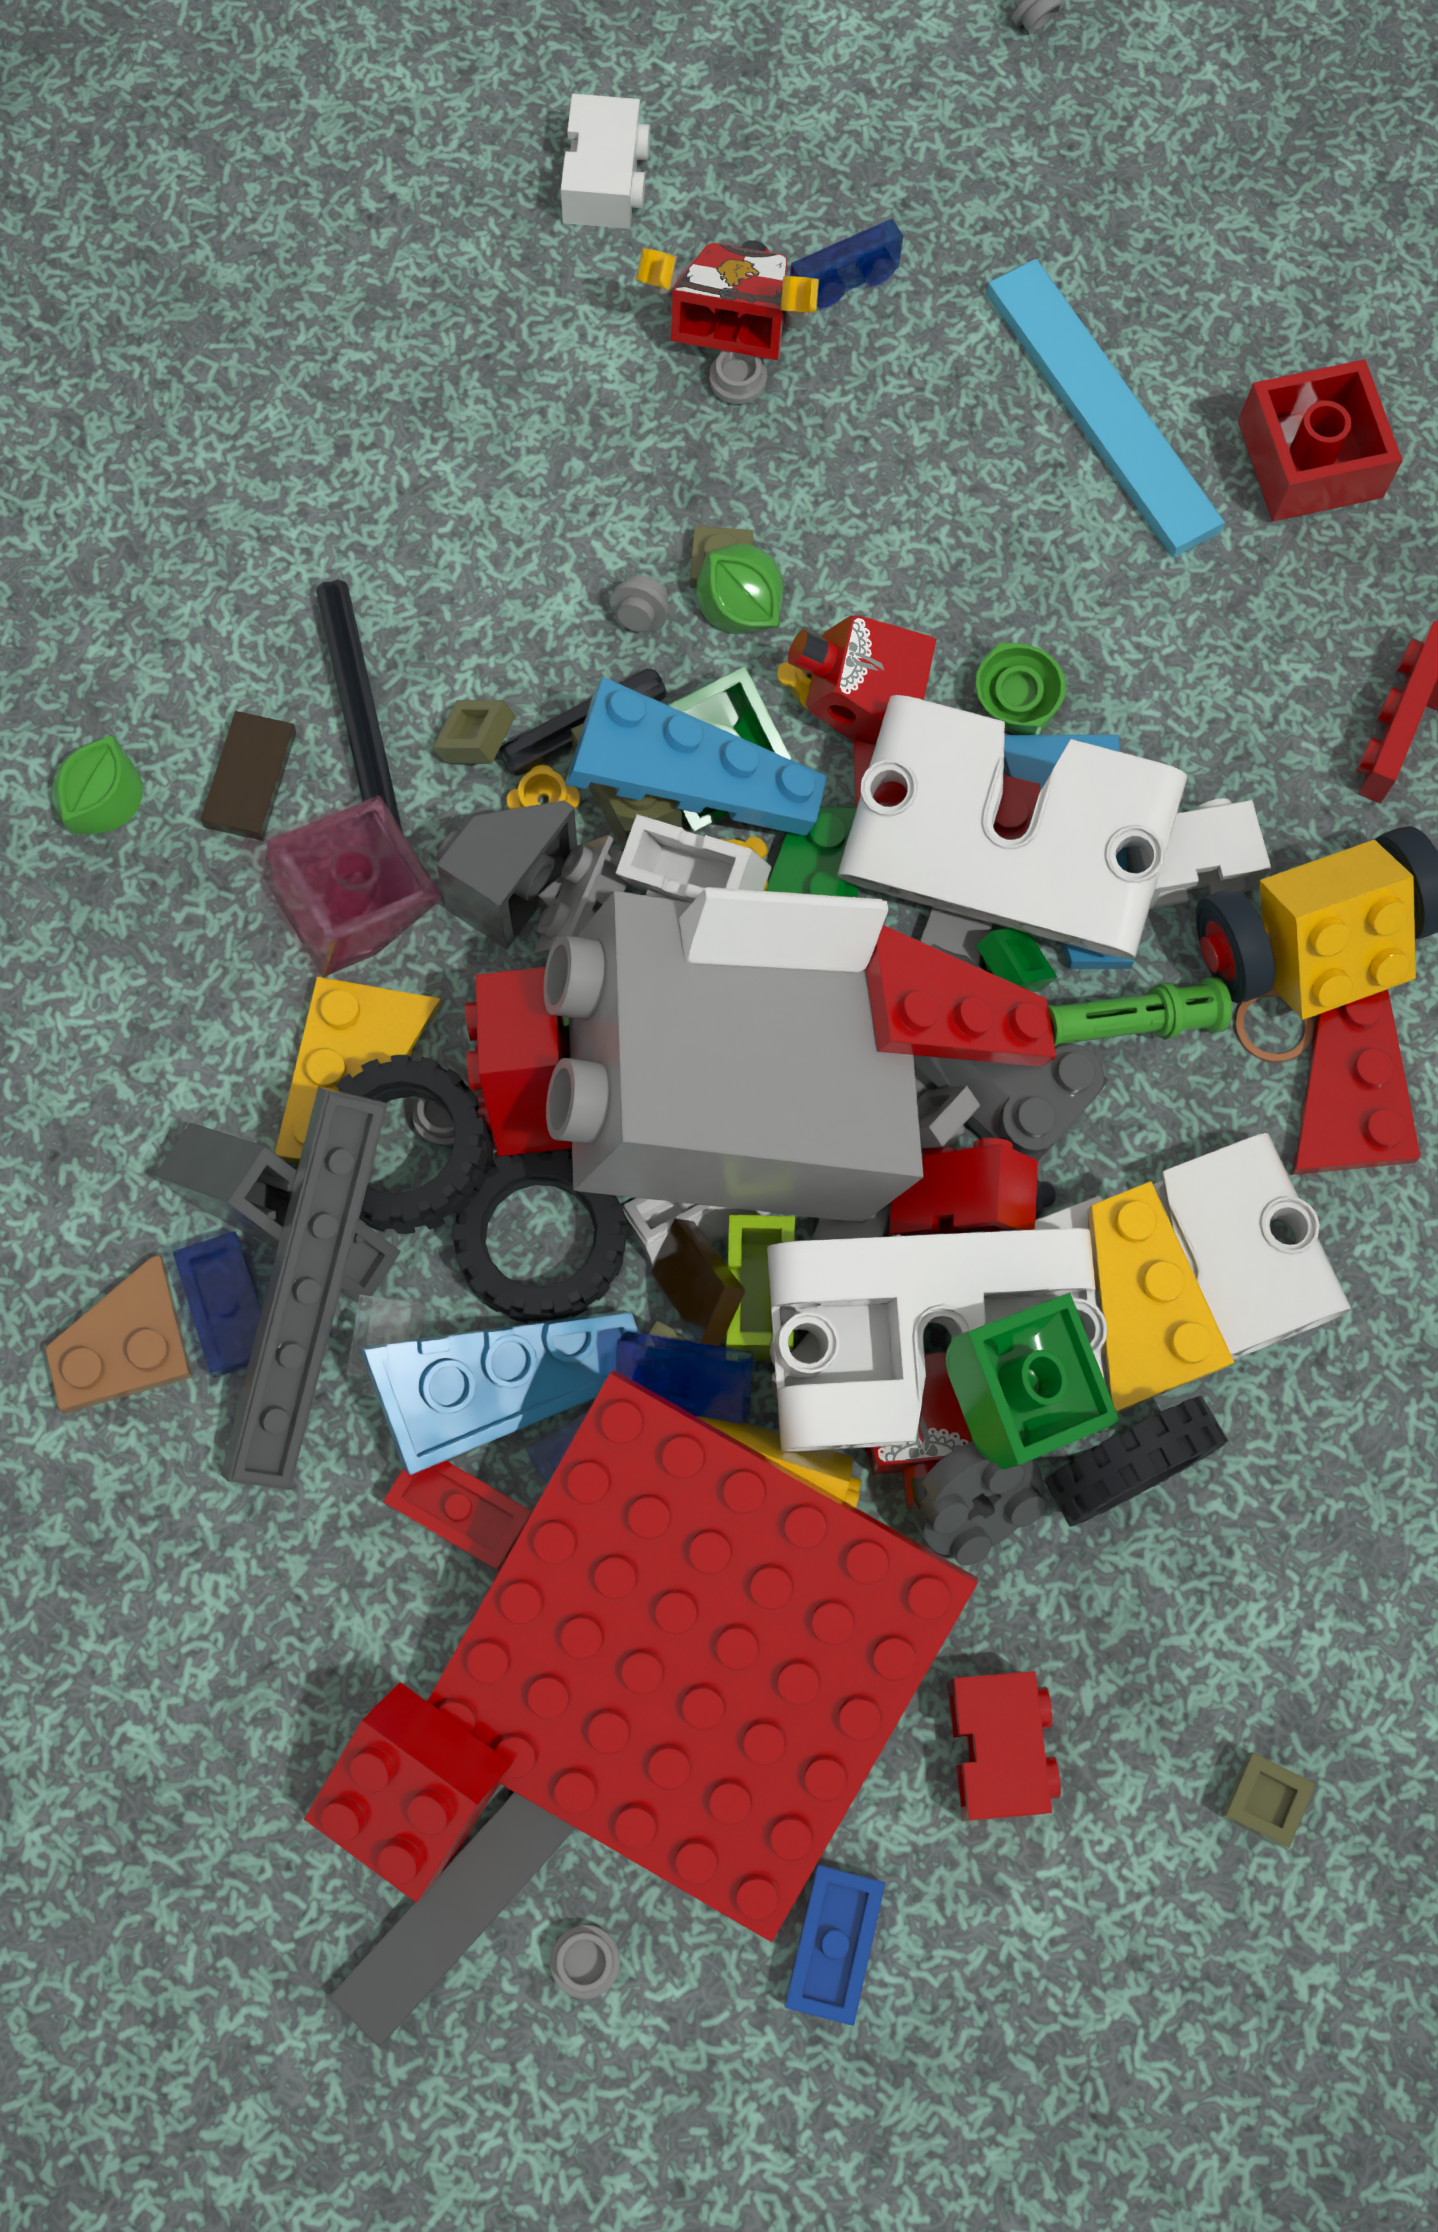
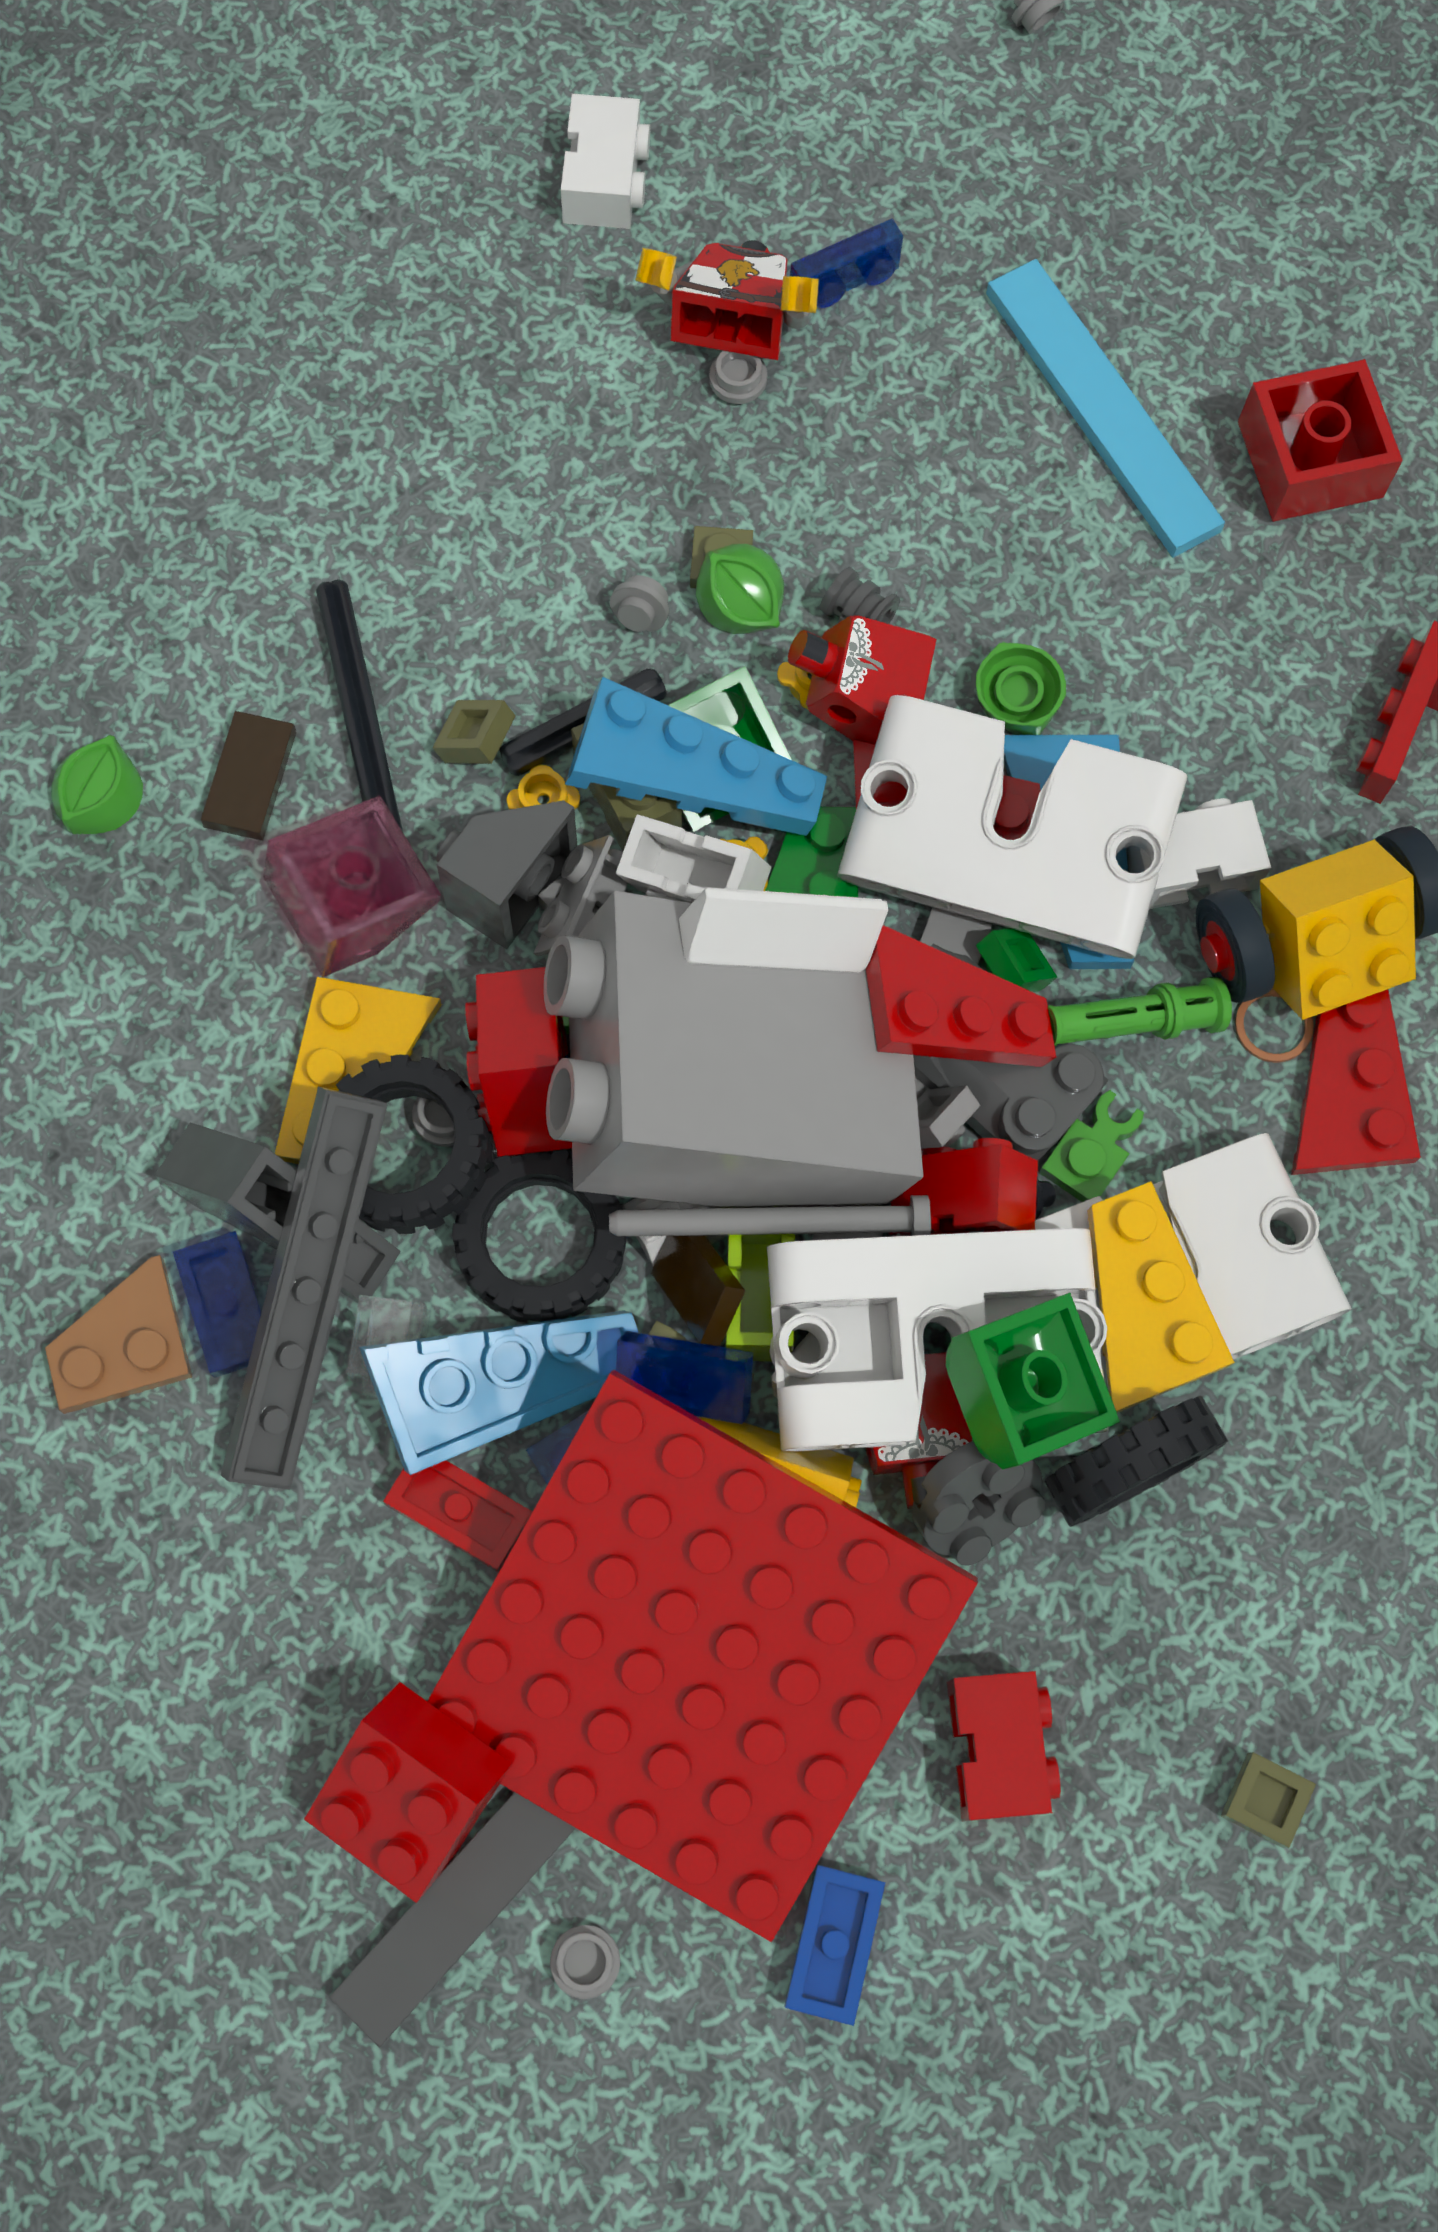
(780, 1220): none -> light grey bar
(852, 597): none -> dark grey bush
(1088, 1156): none -> bright green plate

